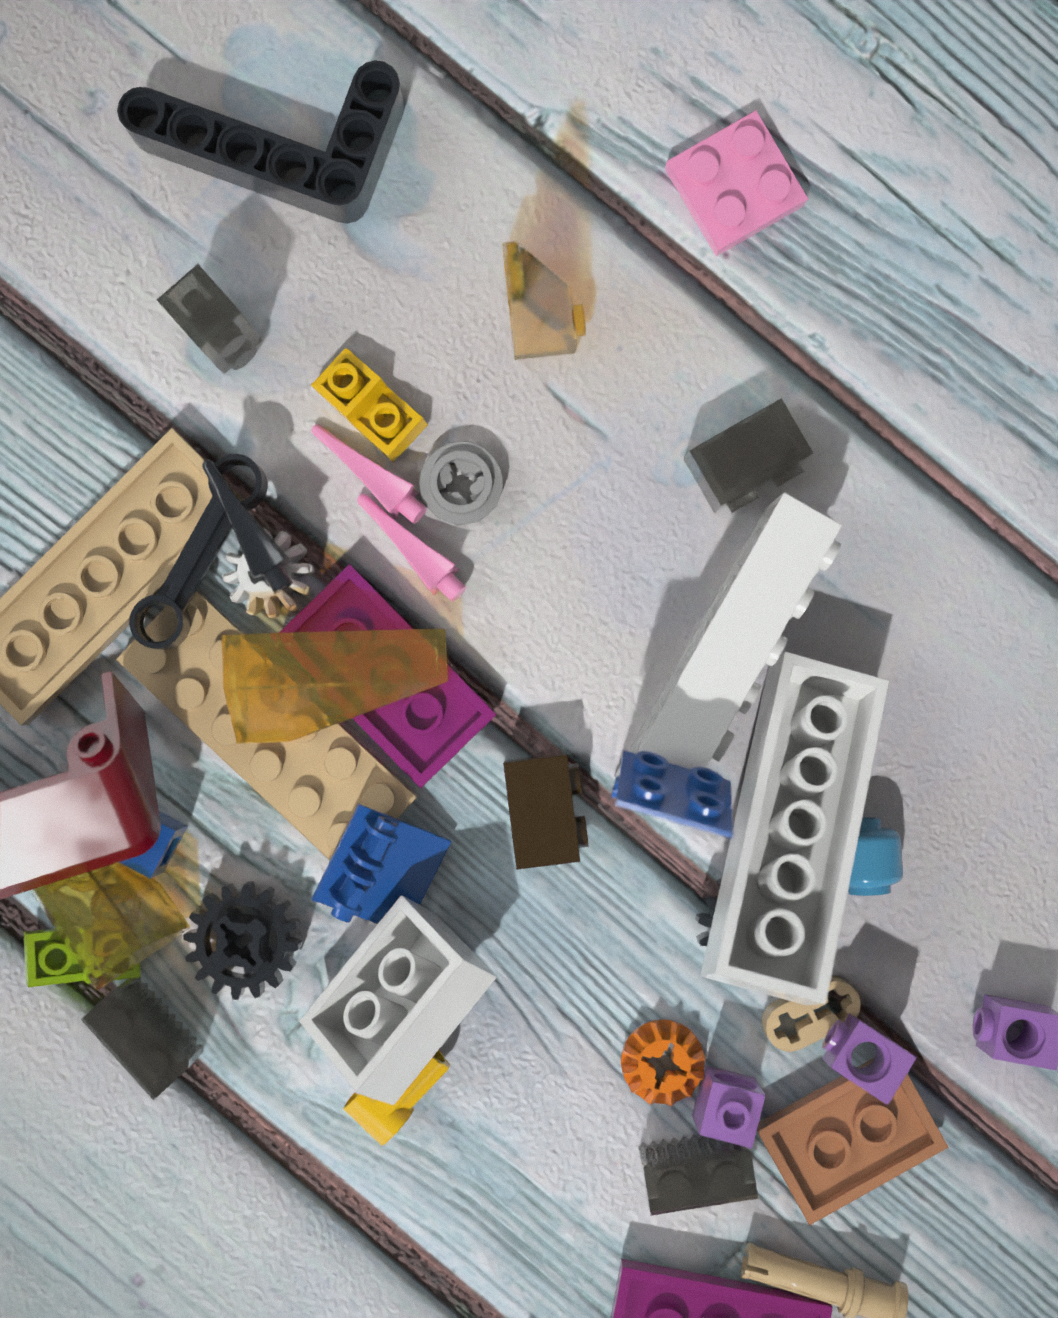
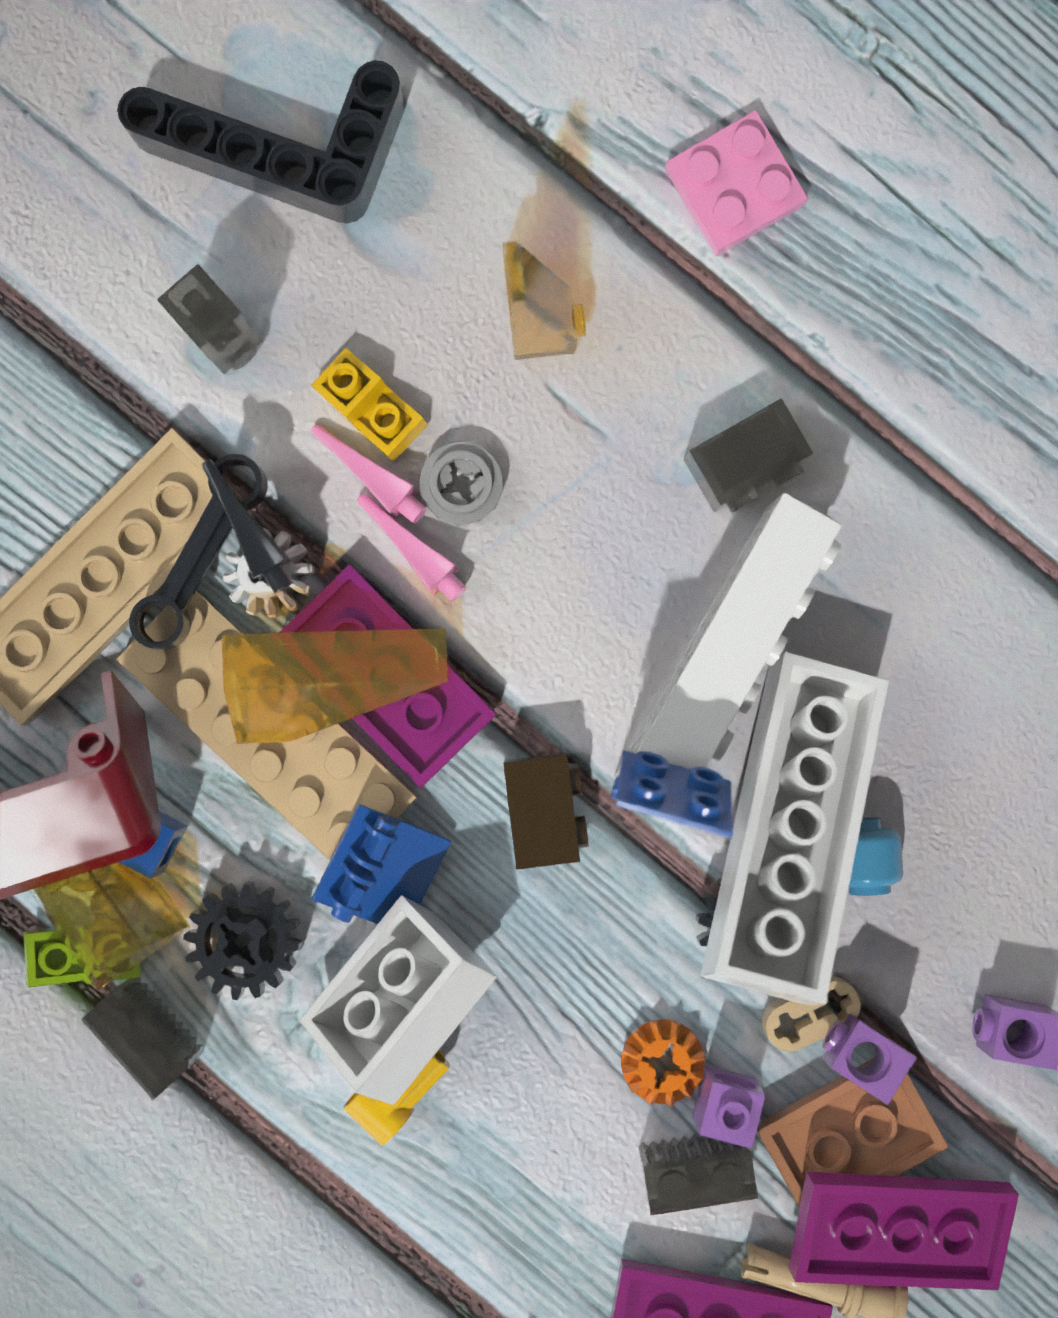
(902, 1231): none -> magenta plate

